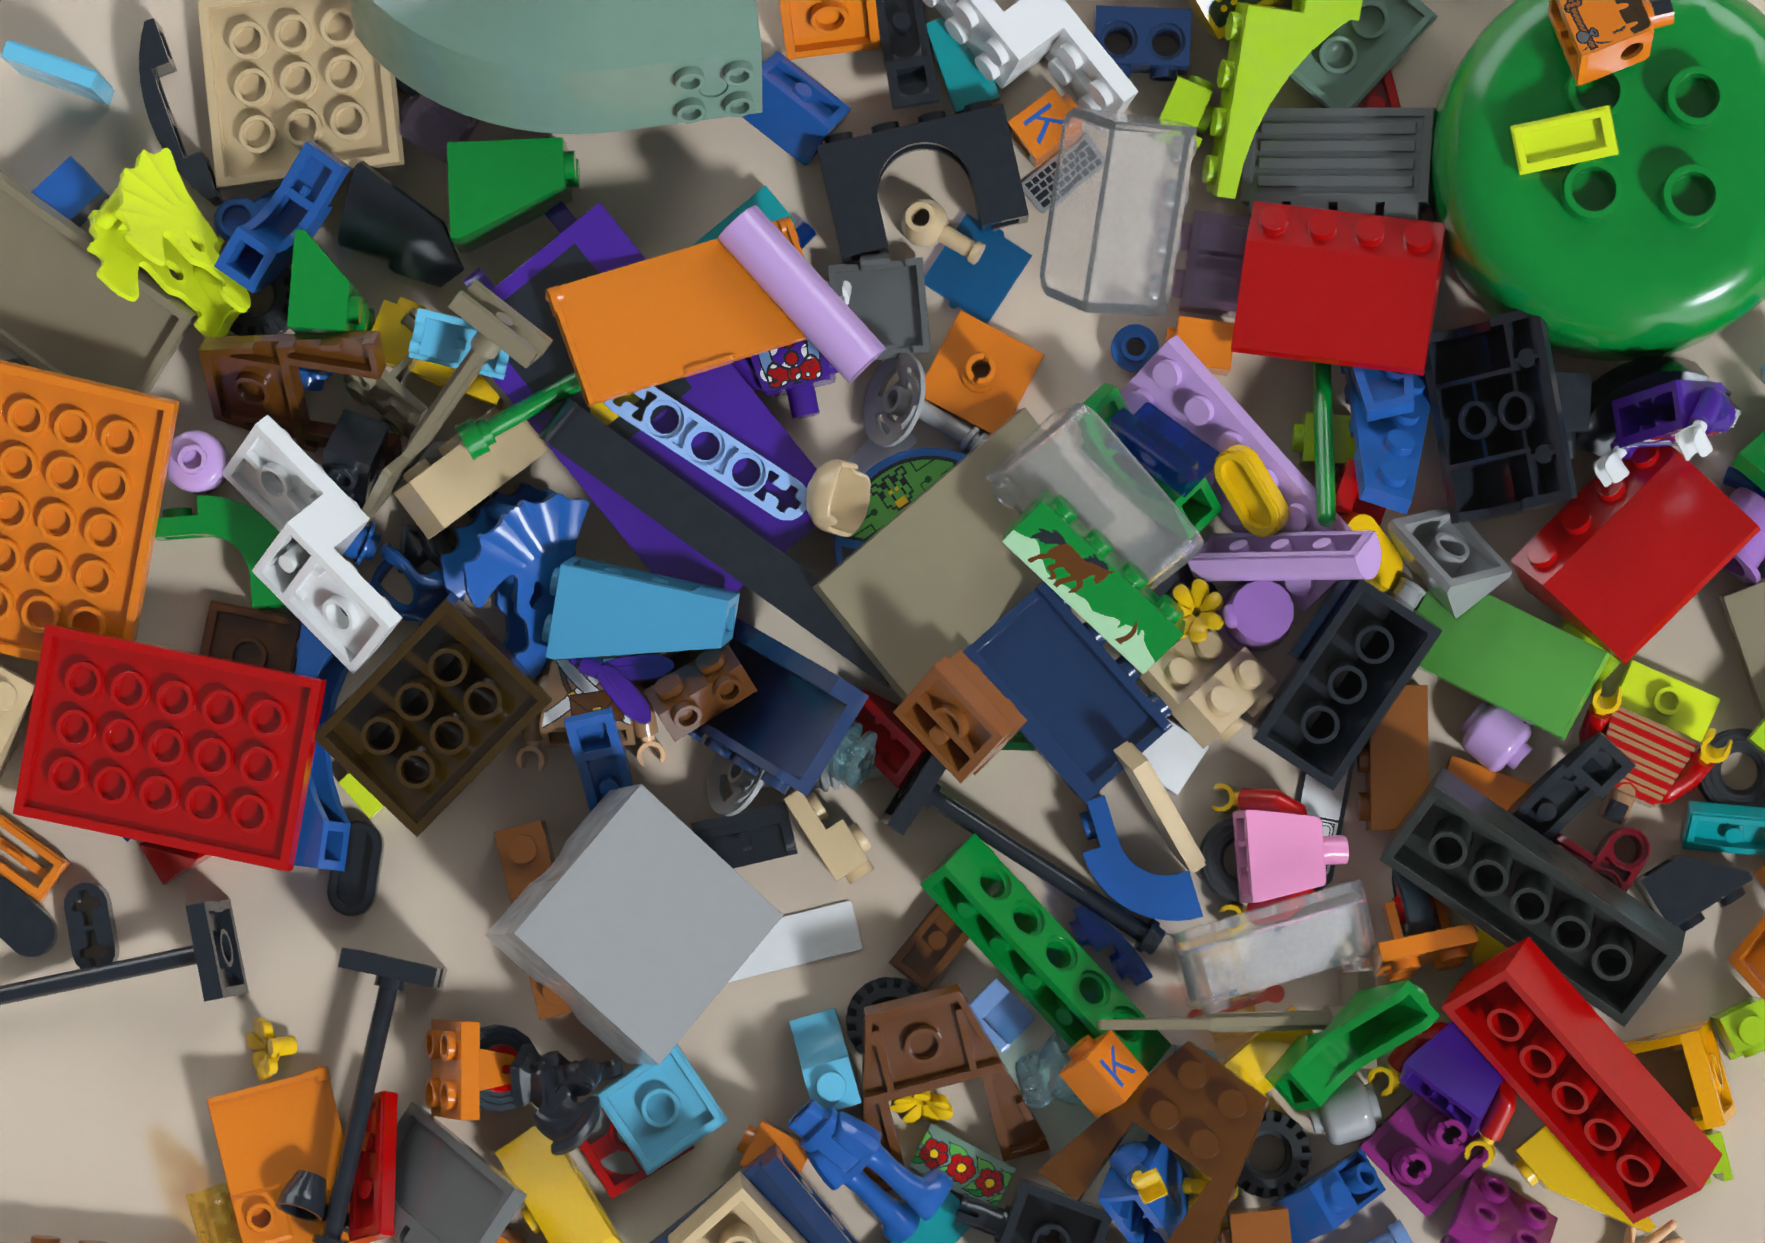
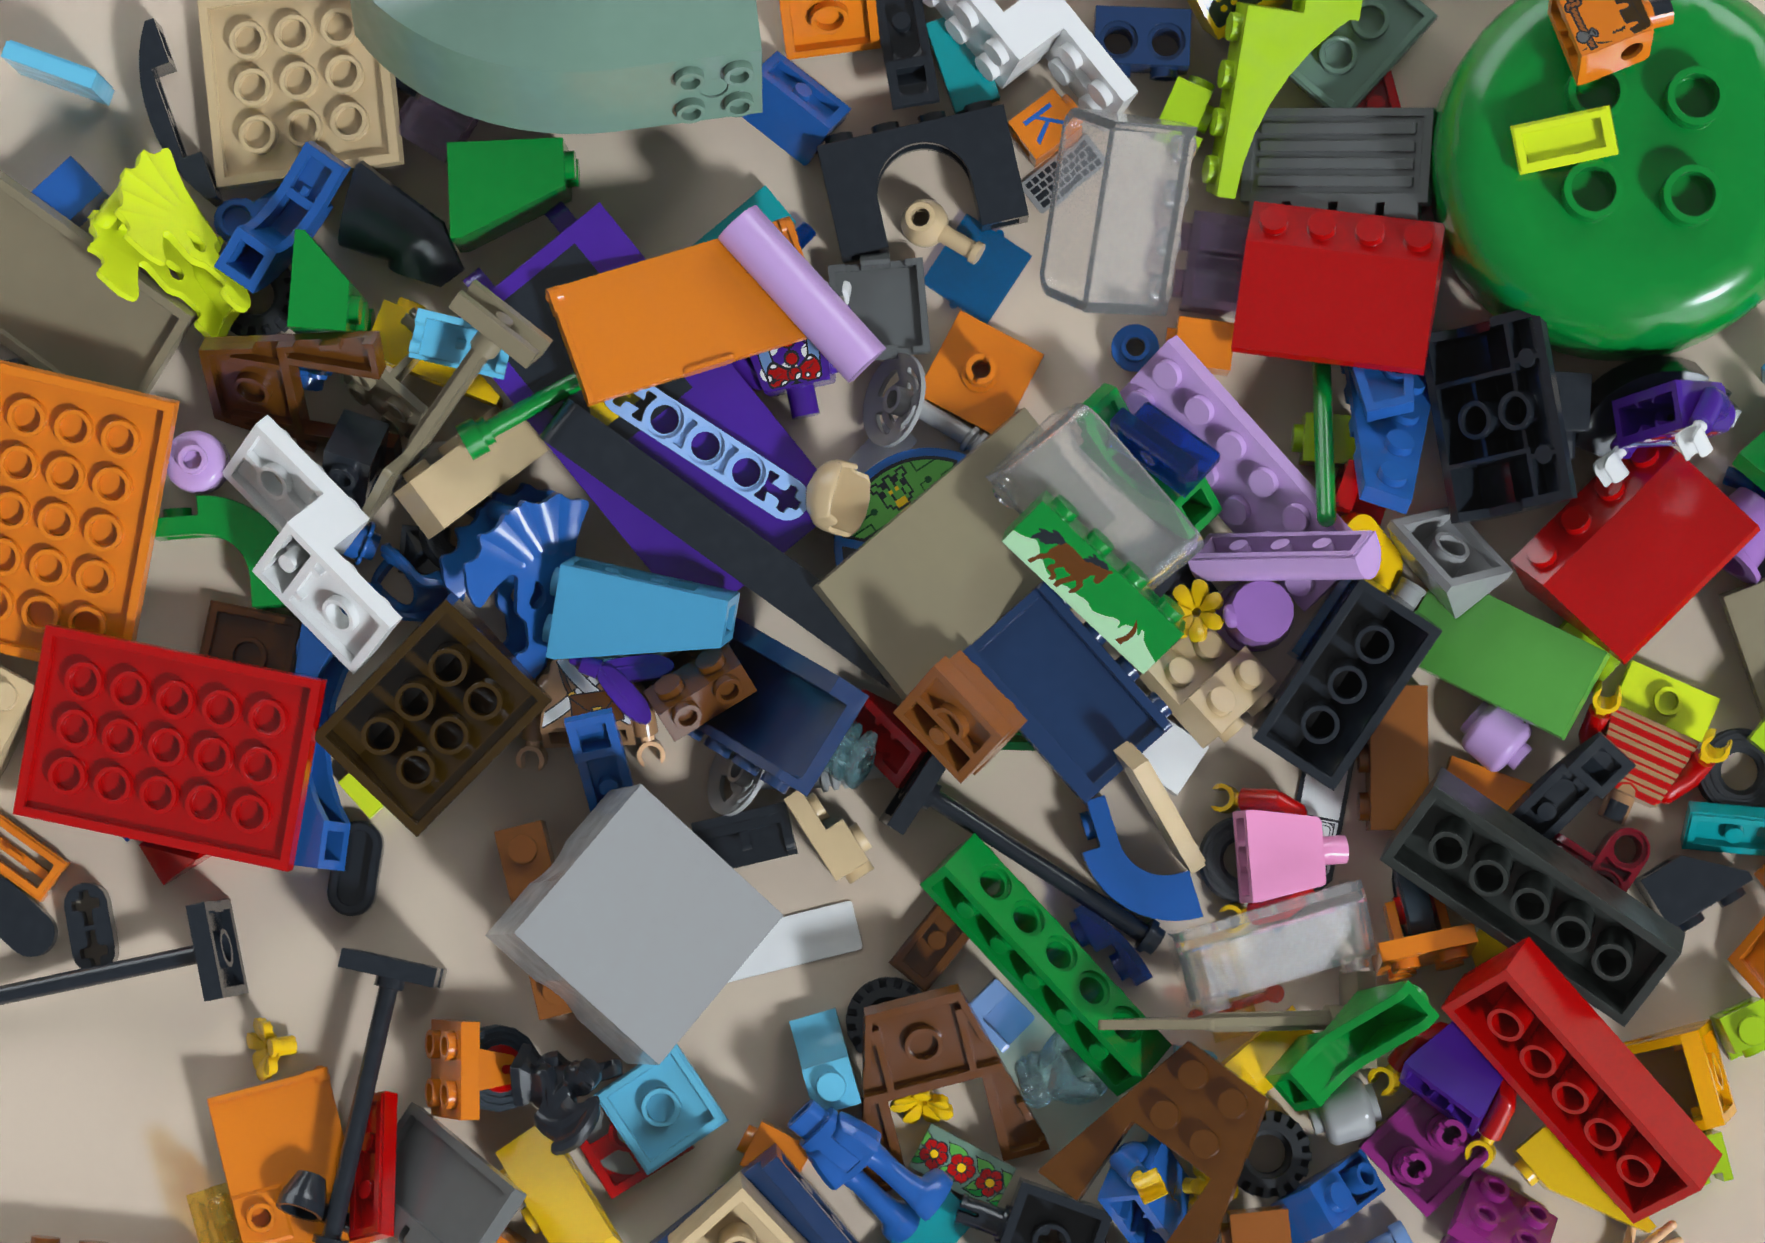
(1102, 1072): orange brick -> none
(1251, 491): yellow tile -> none

